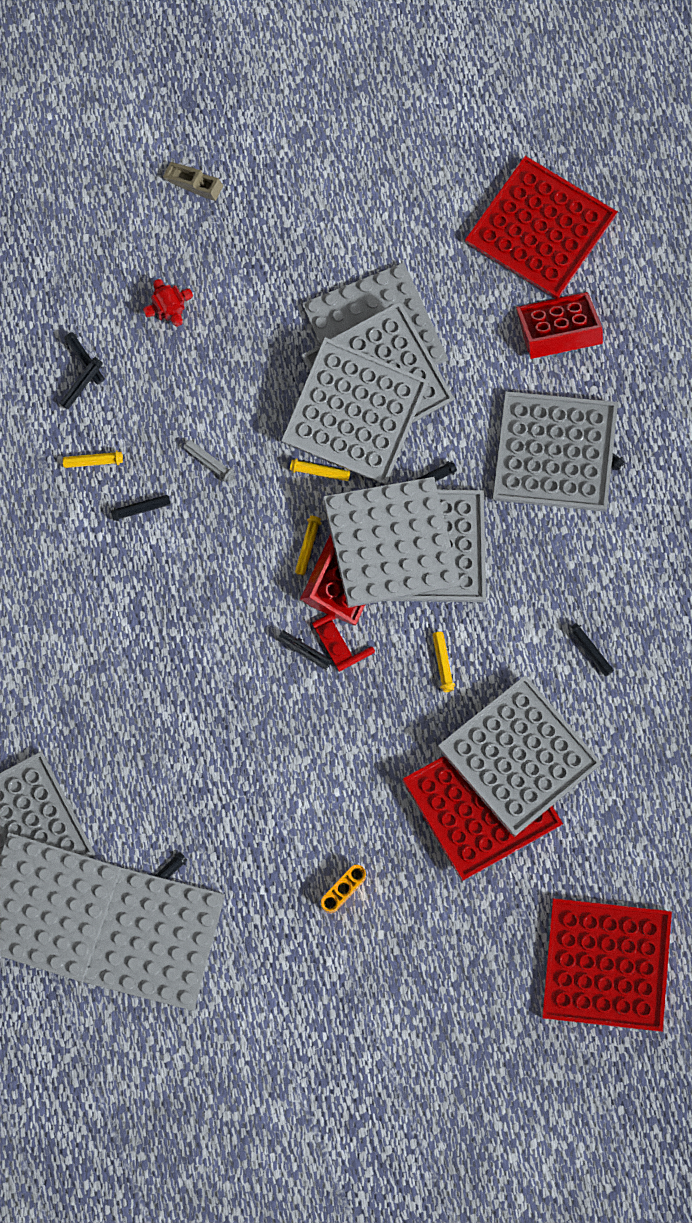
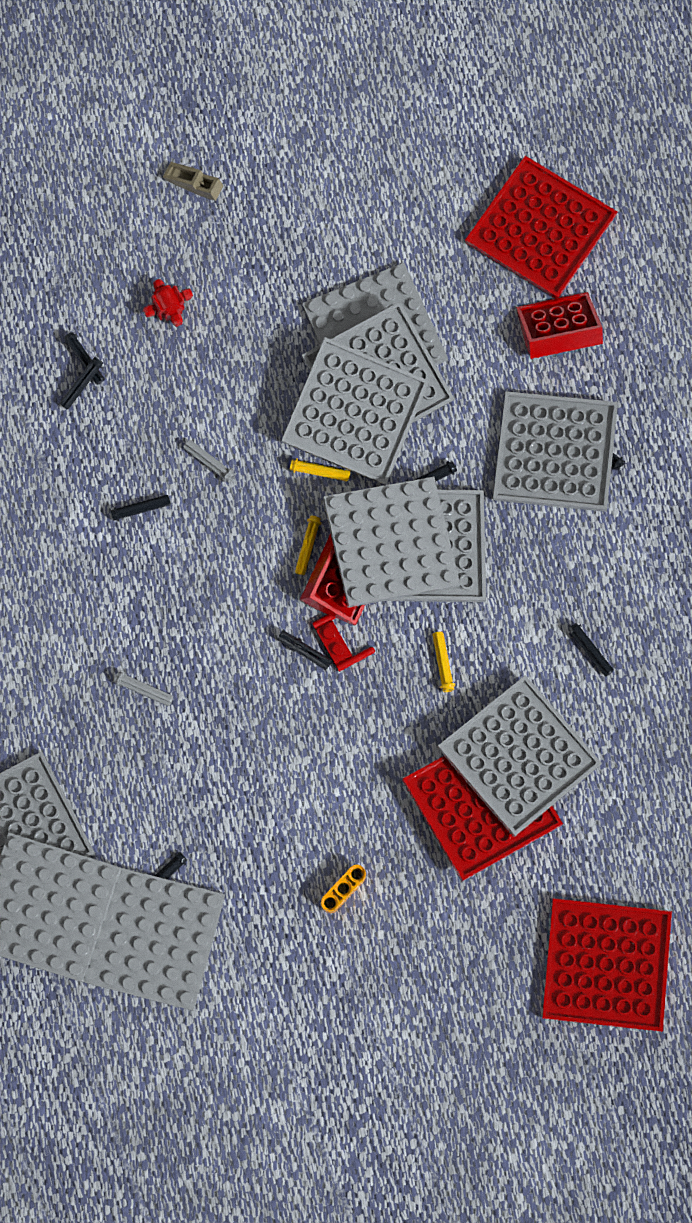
(93, 459): yellow axle -> none
(142, 688): none -> light grey axle

